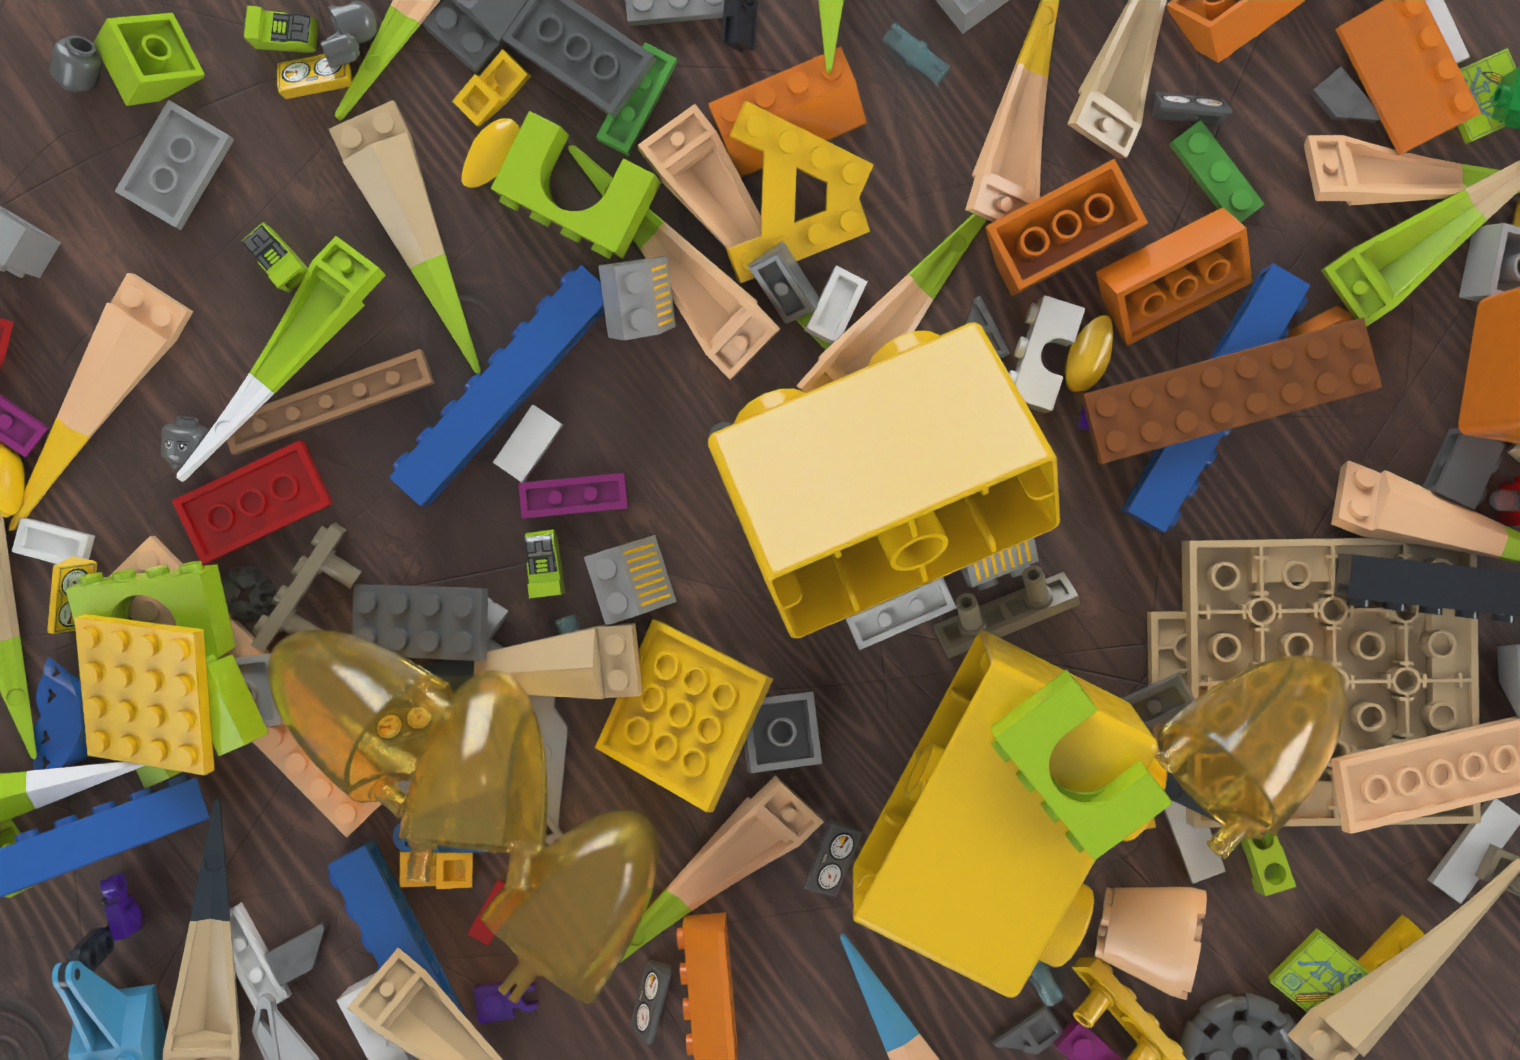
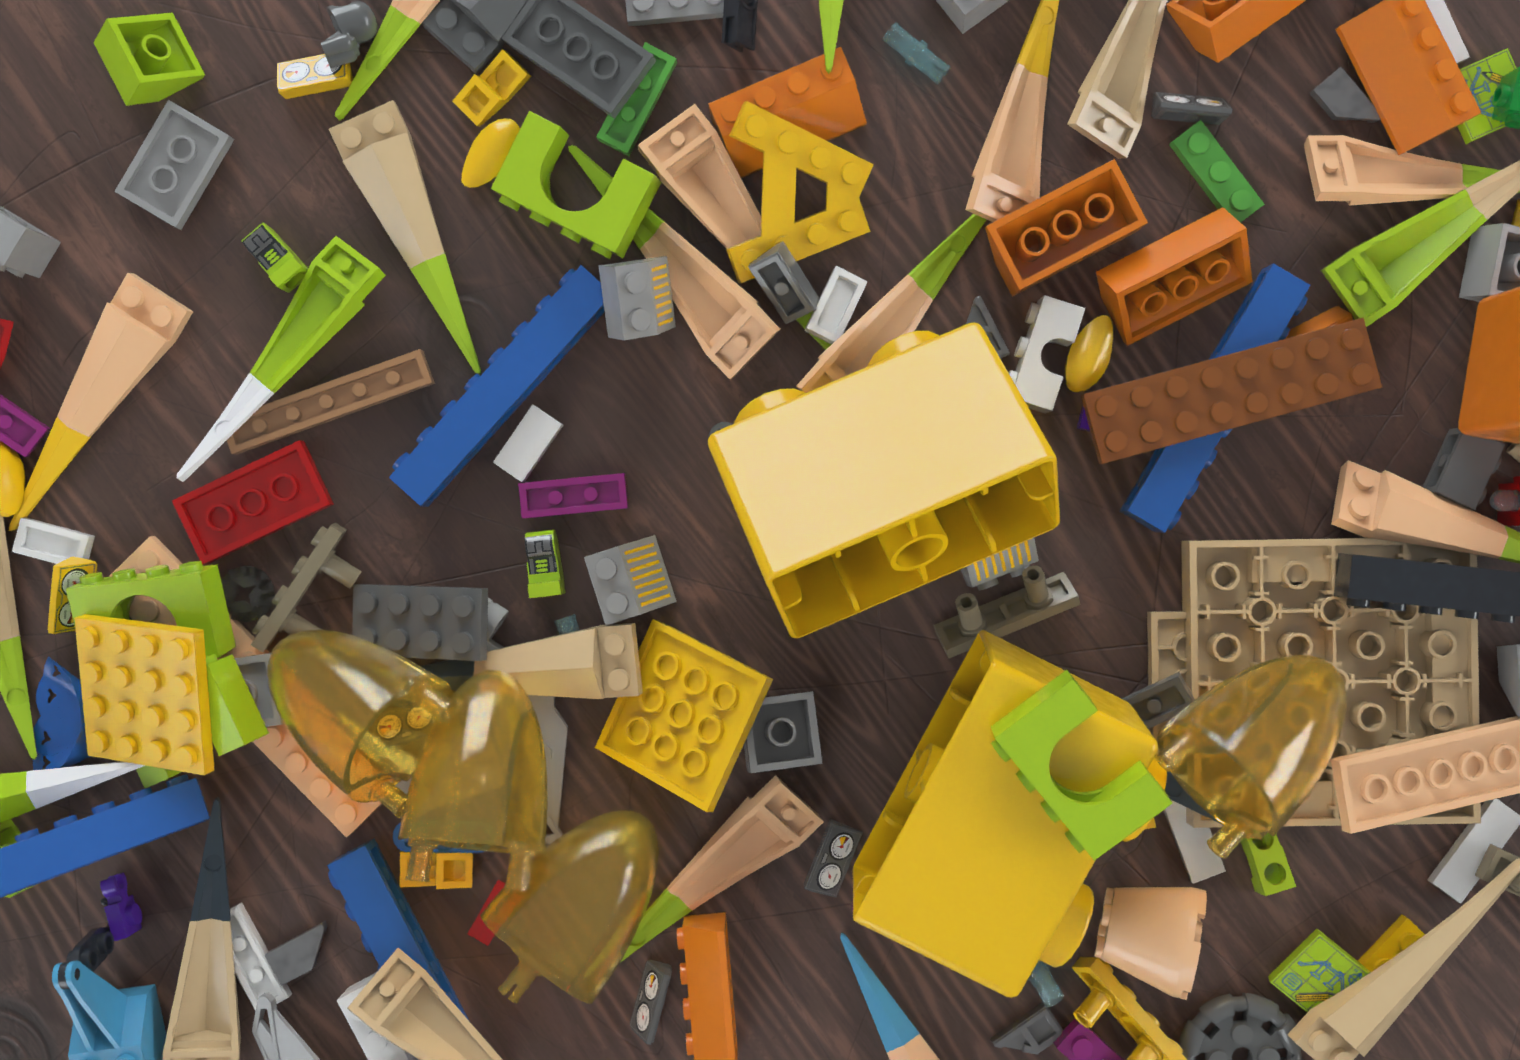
(75, 63): dark grey head -> none
(181, 440): dark grey head -> none
(280, 31): lime leg -> none
(494, 1006): dark purple plate -> none
(900, 613): white tile -> none

